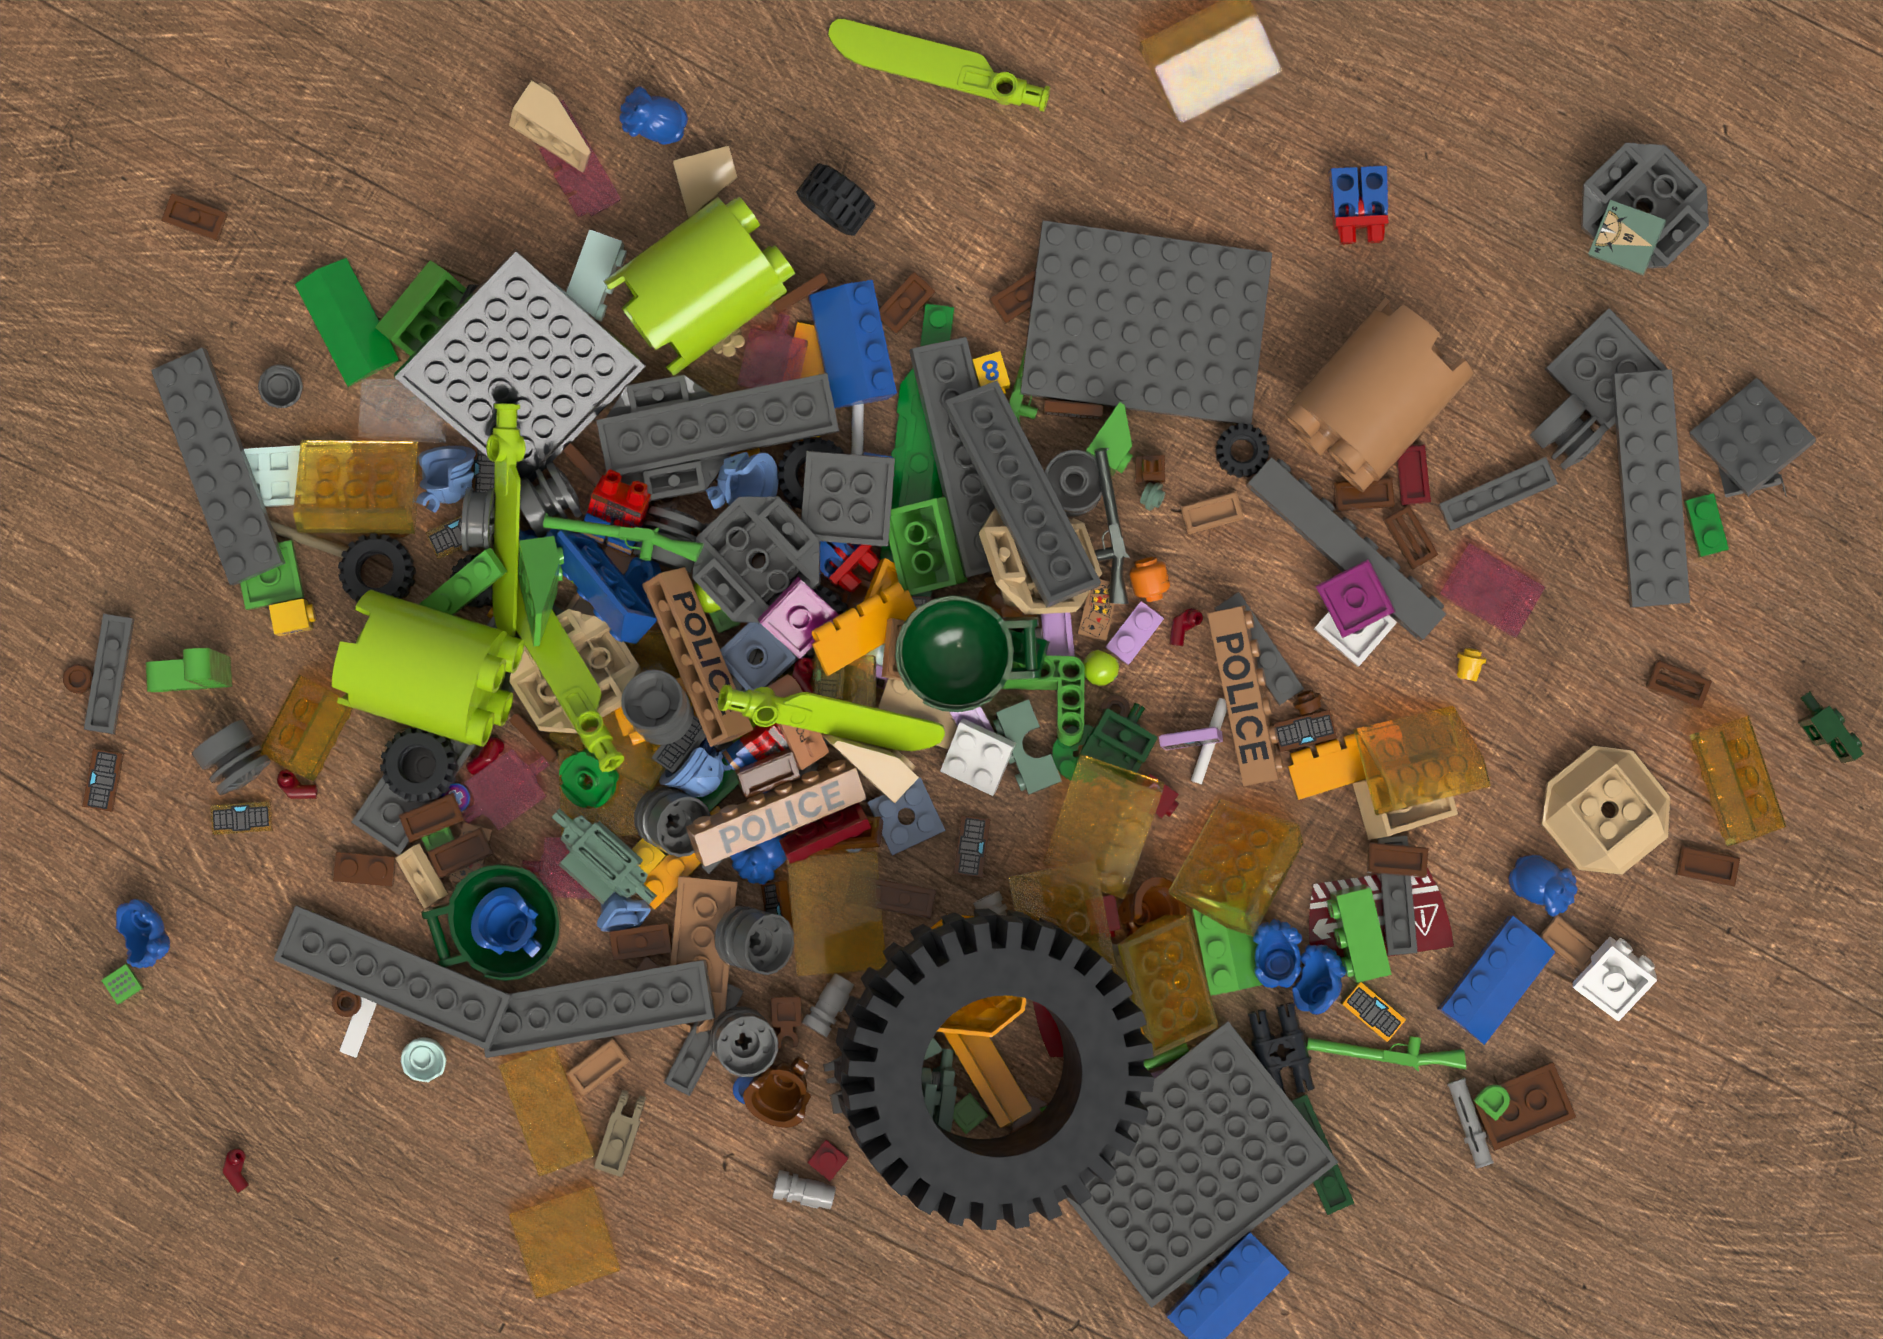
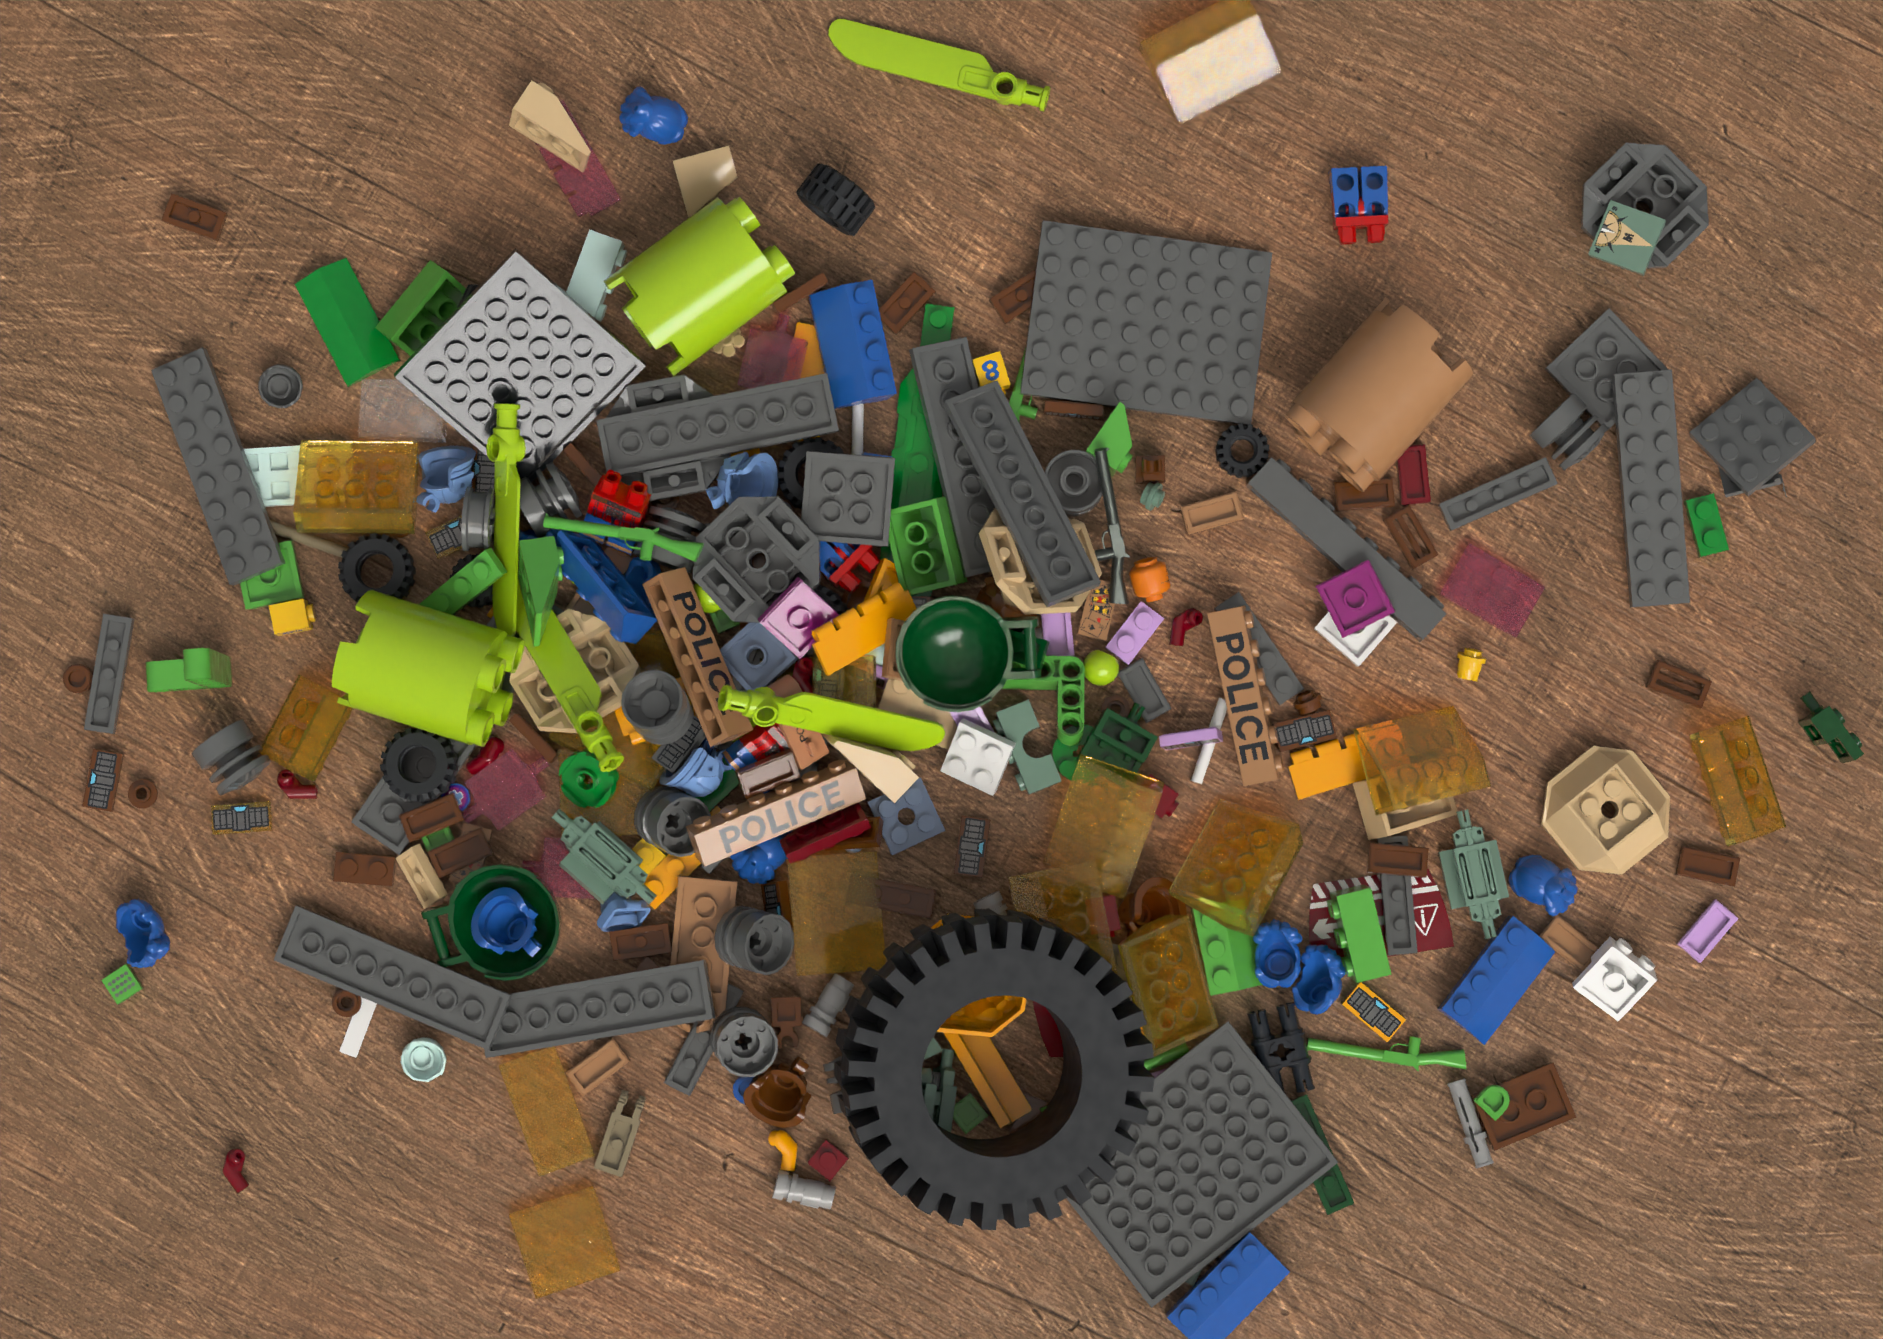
(152, 793): none -> reddish brown plate
(786, 1146): none -> light orange arm
(1144, 690): none -> dark grey tile
(1474, 874): none -> sand green piece
(1707, 931): none -> lavender tile

